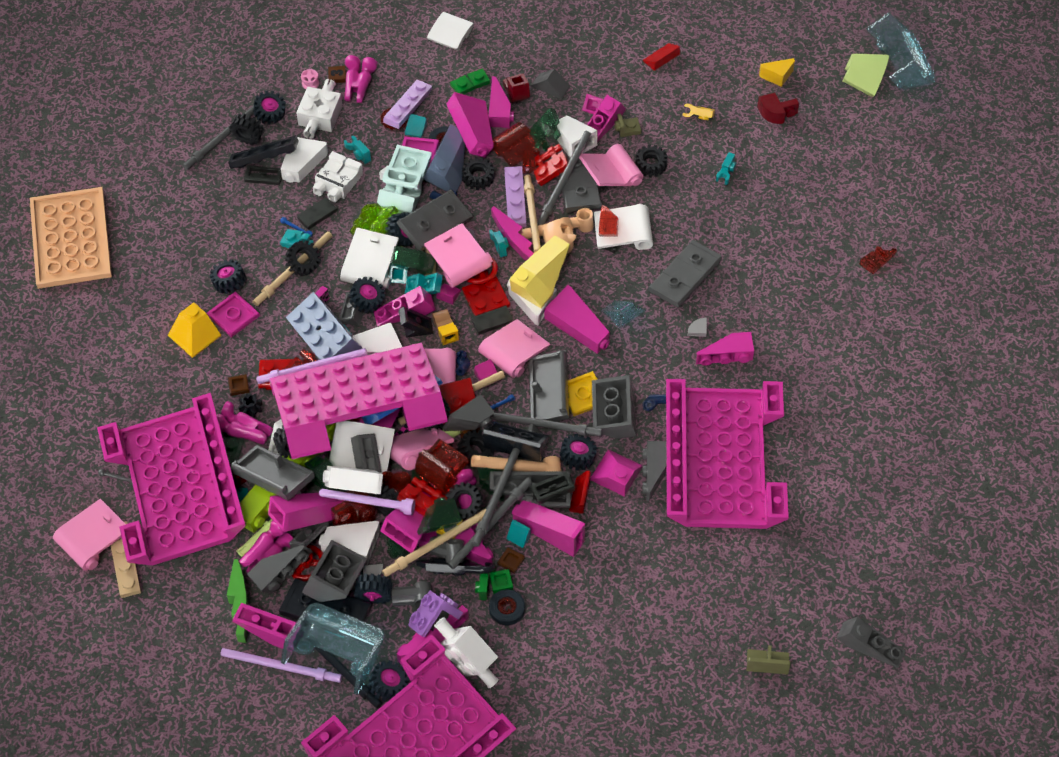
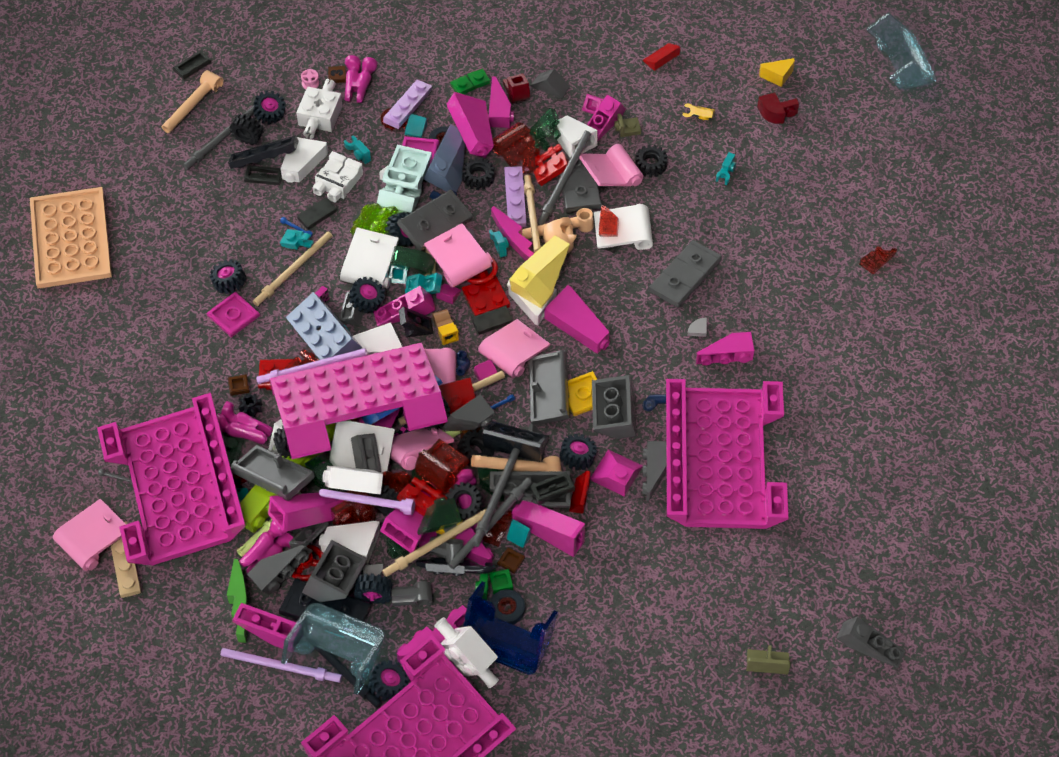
(192, 65): none -> pearl dark grey tile
(193, 330): yellow slope -> none
(208, 81): none -> light nougat piece
(311, 253): black tyre -> none
(430, 609): medium lavender bracket -> none
(450, 31): white slope -> none
(498, 531): none -> clear red slope
(512, 644): none -> clear blue windscreen
(581, 429): dark grey bar -> none
(622, 312): clear light blue slope -> none
(866, 72): yellowish green slope -> none

